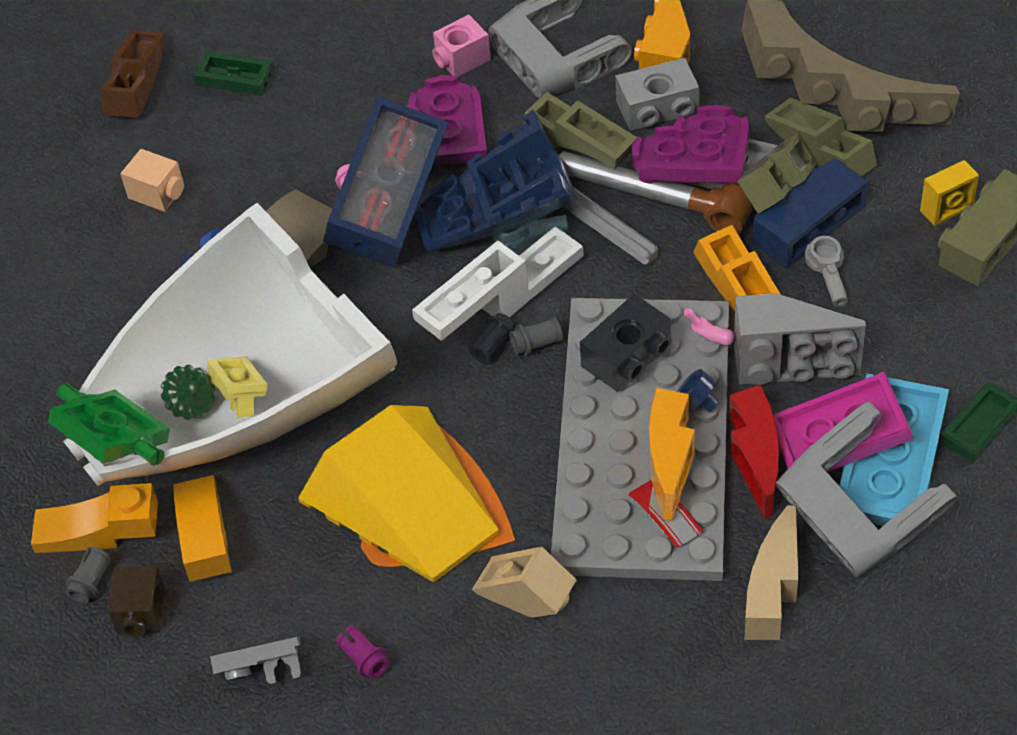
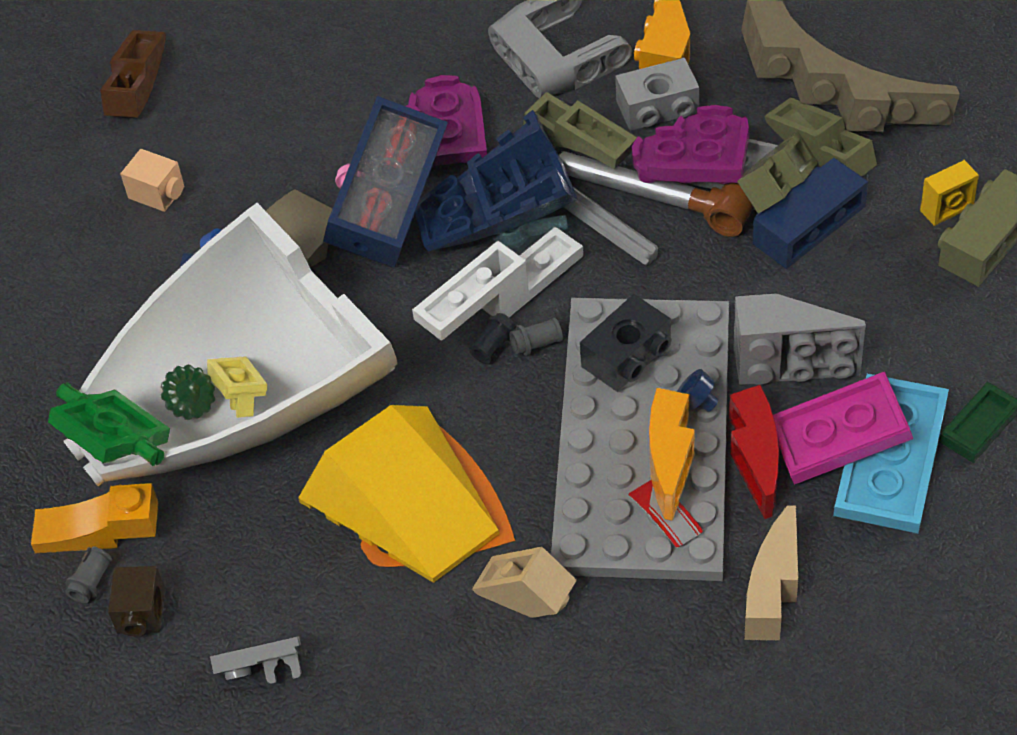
(201, 528): light orange slope -> none
(231, 77): dark green tile -> none
(368, 658): magenta pin -> none
(461, 46): bright pink brick -> none
(707, 330): bright pink piece -> none
(732, 266): light orange slope -> none
(826, 256): light grey plate -> none
(836, 516): light grey connector -> none

